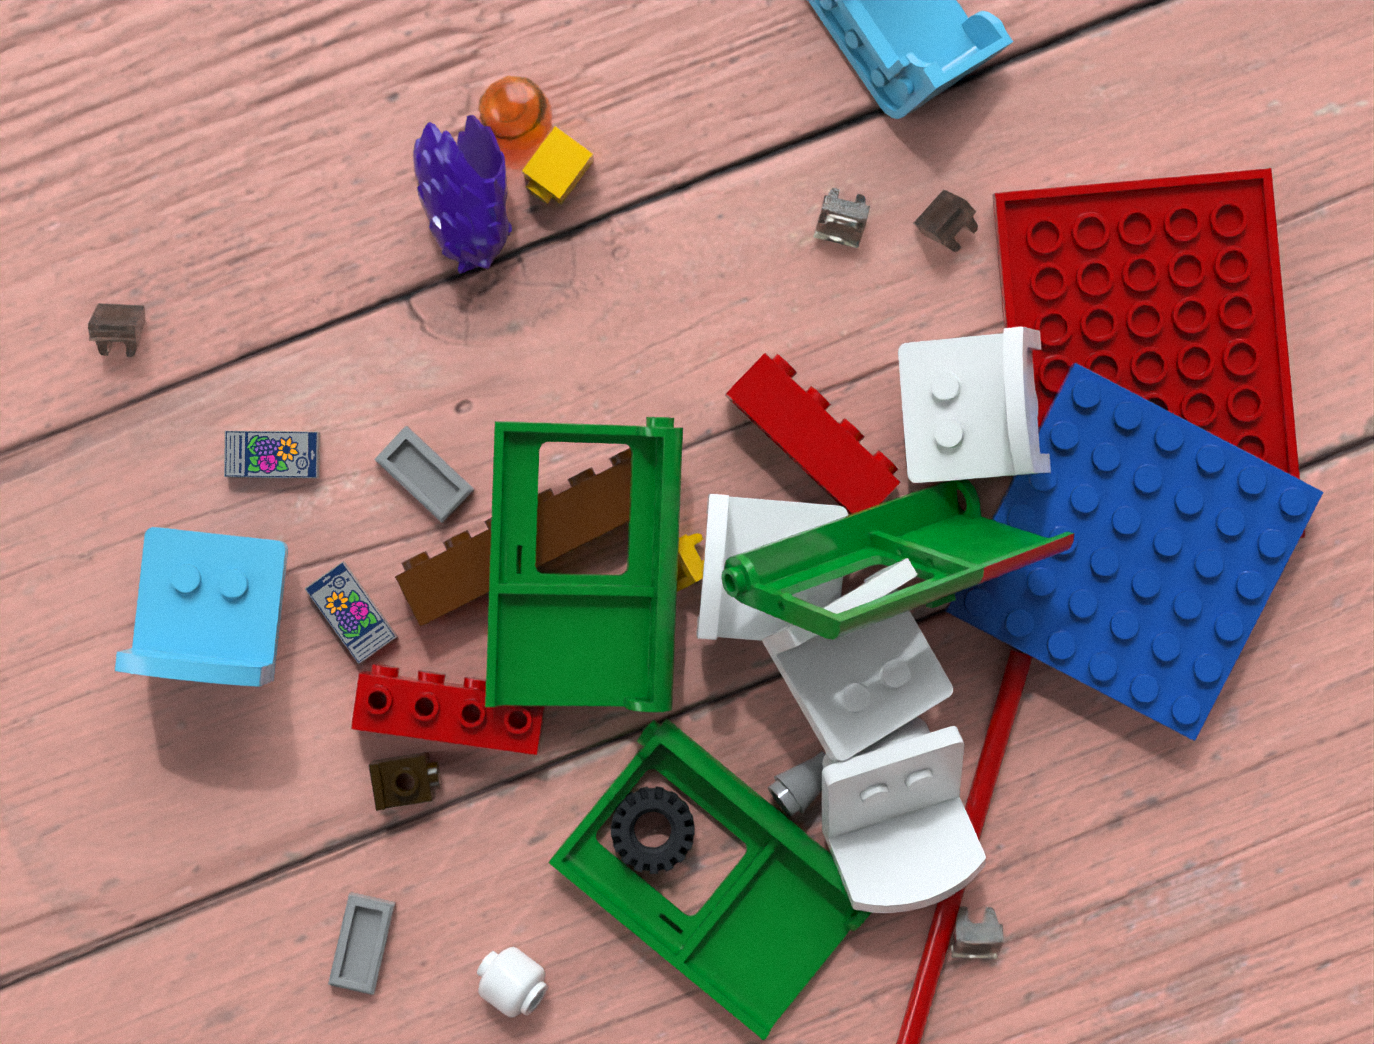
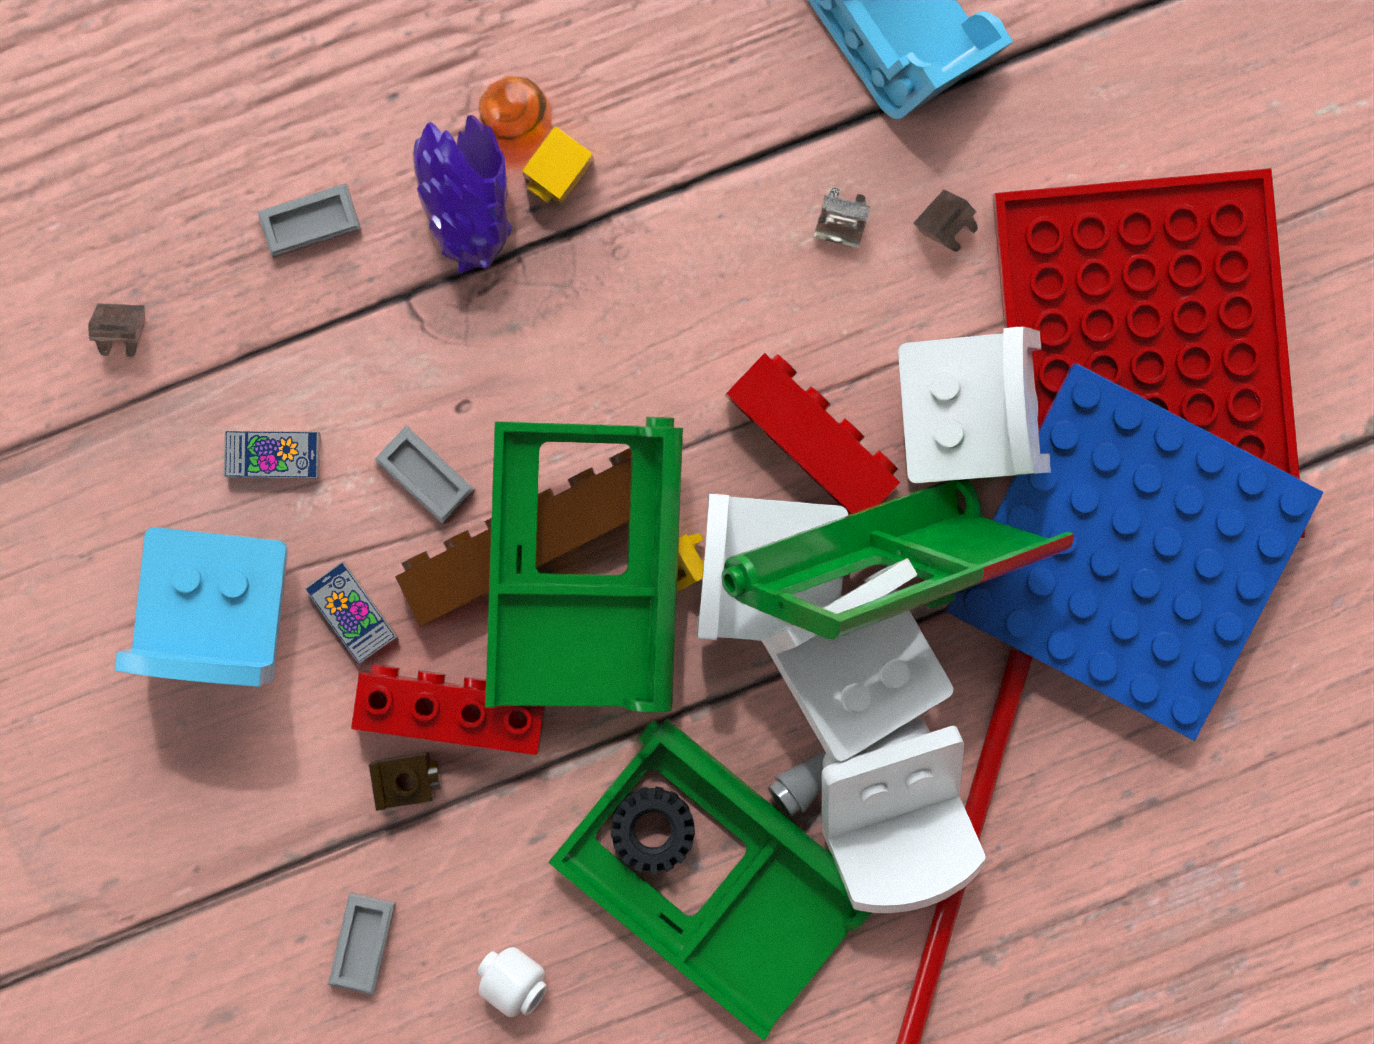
(309, 220): none -> light grey tile
(976, 939): clear smoke tile -> none

